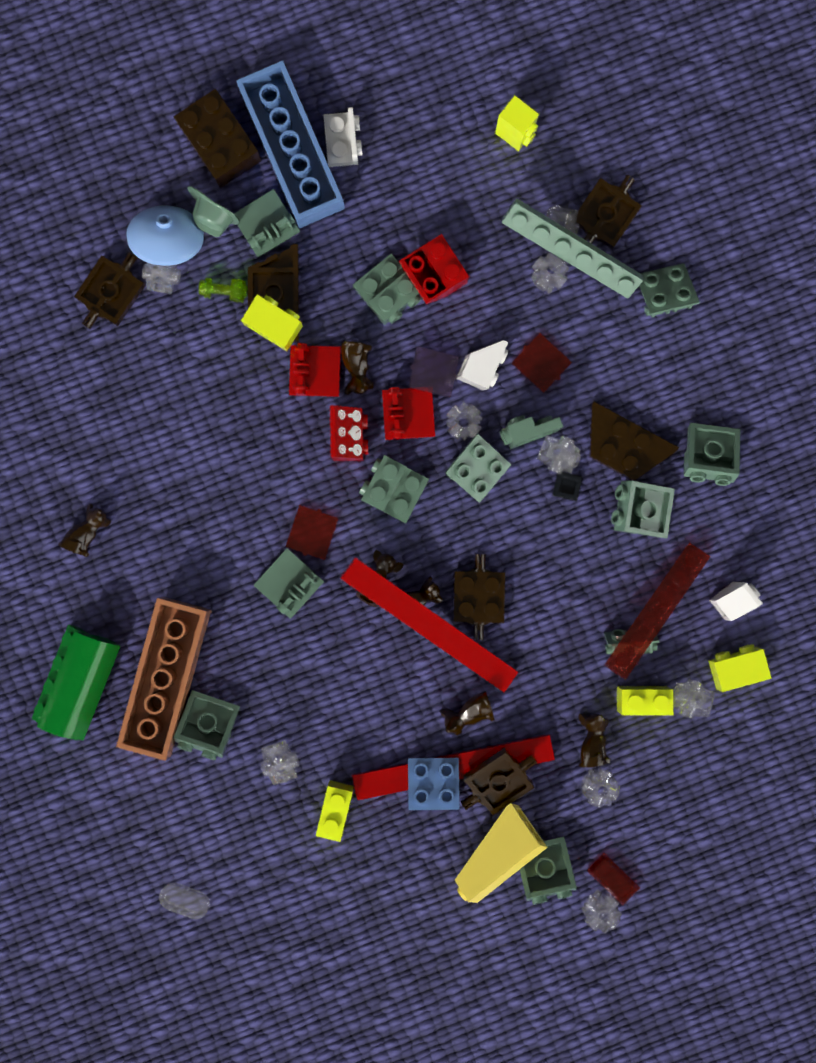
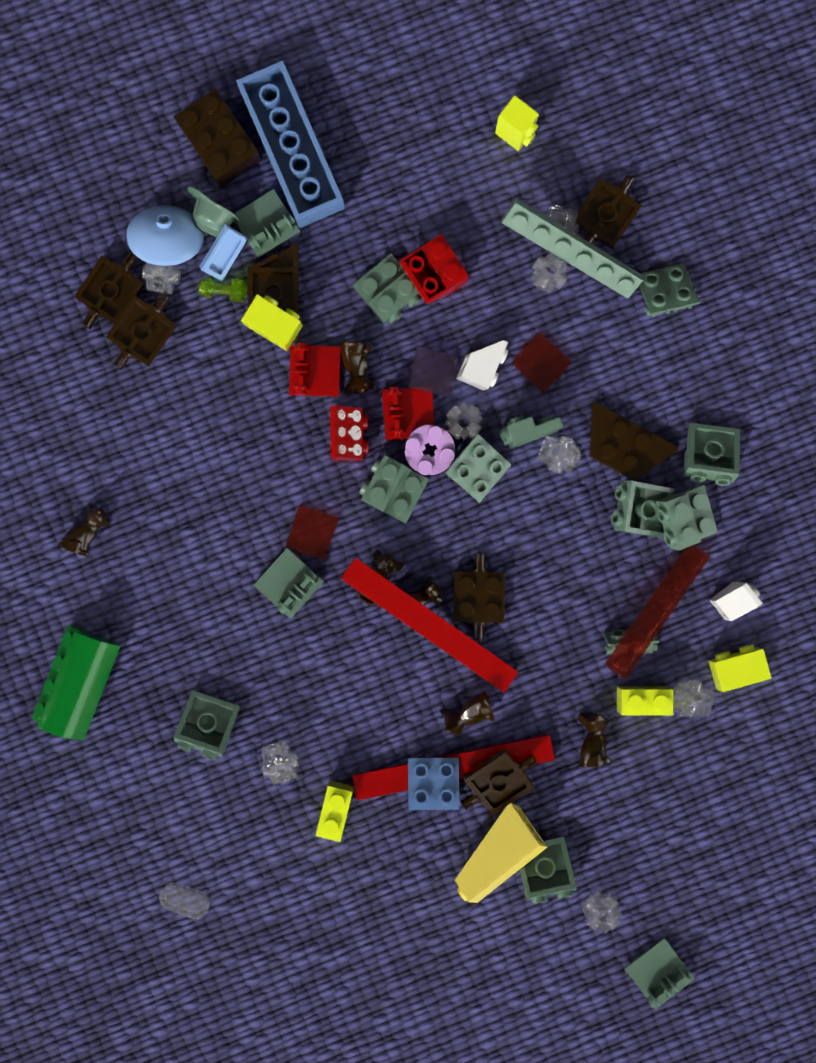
(141, 331): none -> dark brown plate
(163, 678): nougat brick -> none
(223, 252): none -> light blue tile
(341, 138): white bracket -> none
(434, 436): none -> lavender plate
(567, 486): black tile -> none
(596, 779): clear brick -> none
(613, 879): clear red tile -> none
(659, 973): none -> sand green hinge
(686, 517): none -> sand green plate

